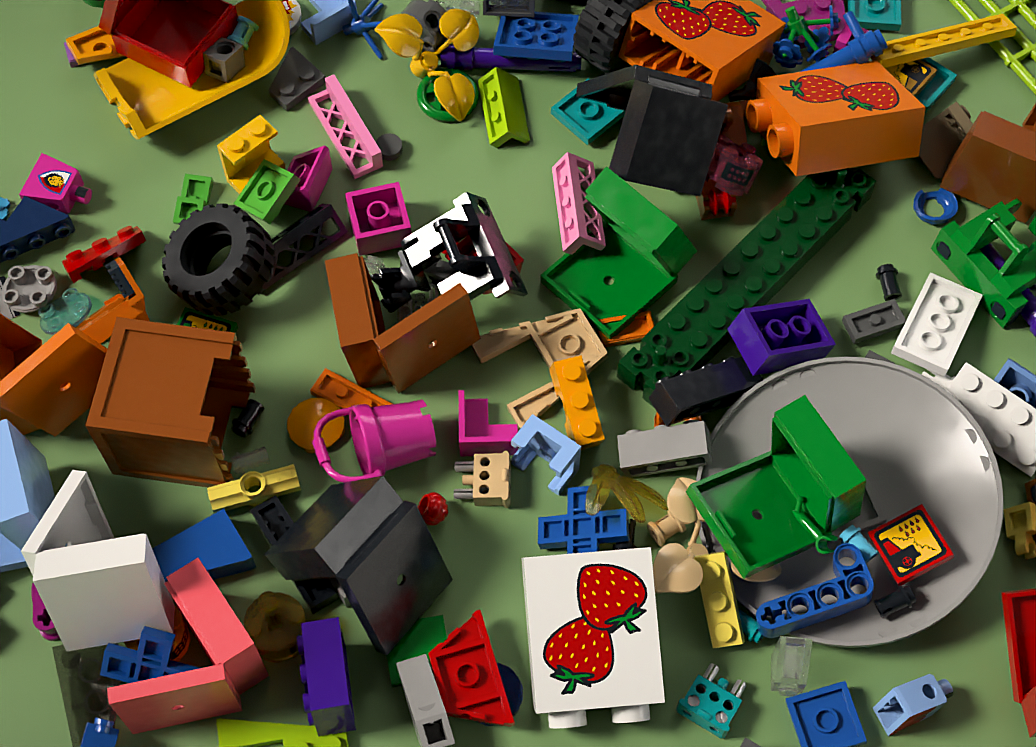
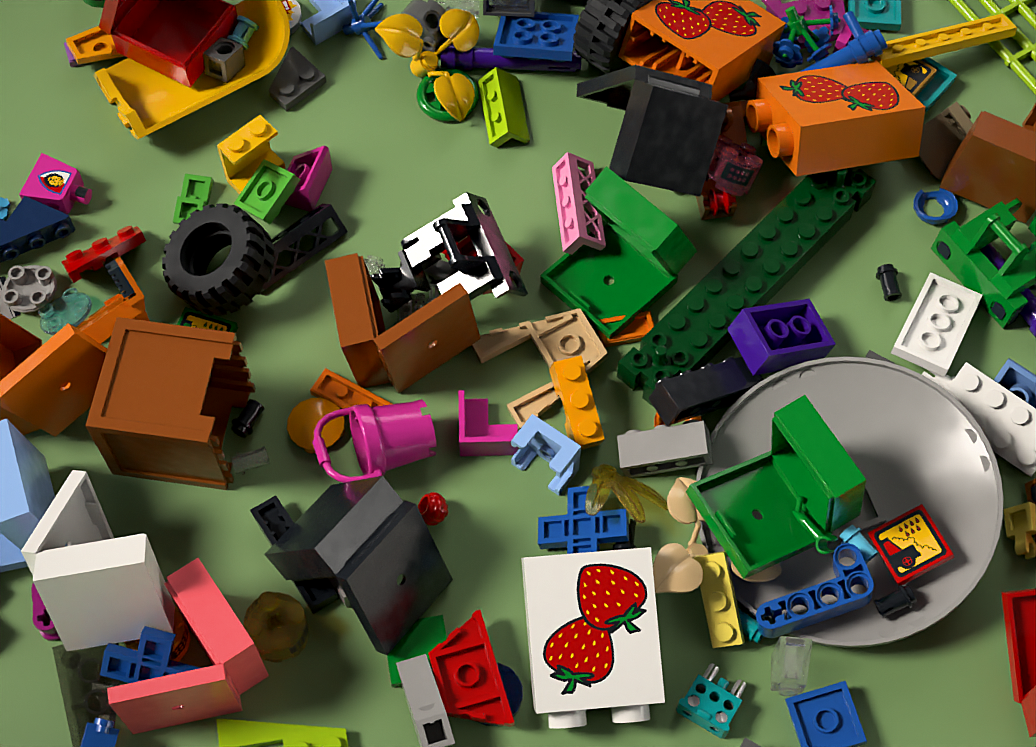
(210, 540): blue slope -> none
(236, 494): light yellow piece -> none
(326, 677): dark purple brick -> none
(353, 122): bright pink fence -> none
(378, 218): dark pink brick -> none
(390, 146): dark grey tile -> none
(496, 470): tan piece -> none
(585, 117): teal plate -> none
(665, 528): tan bush -> none
(874, 321): dark grey plate -> none
(912, 703): light blue torso -> none

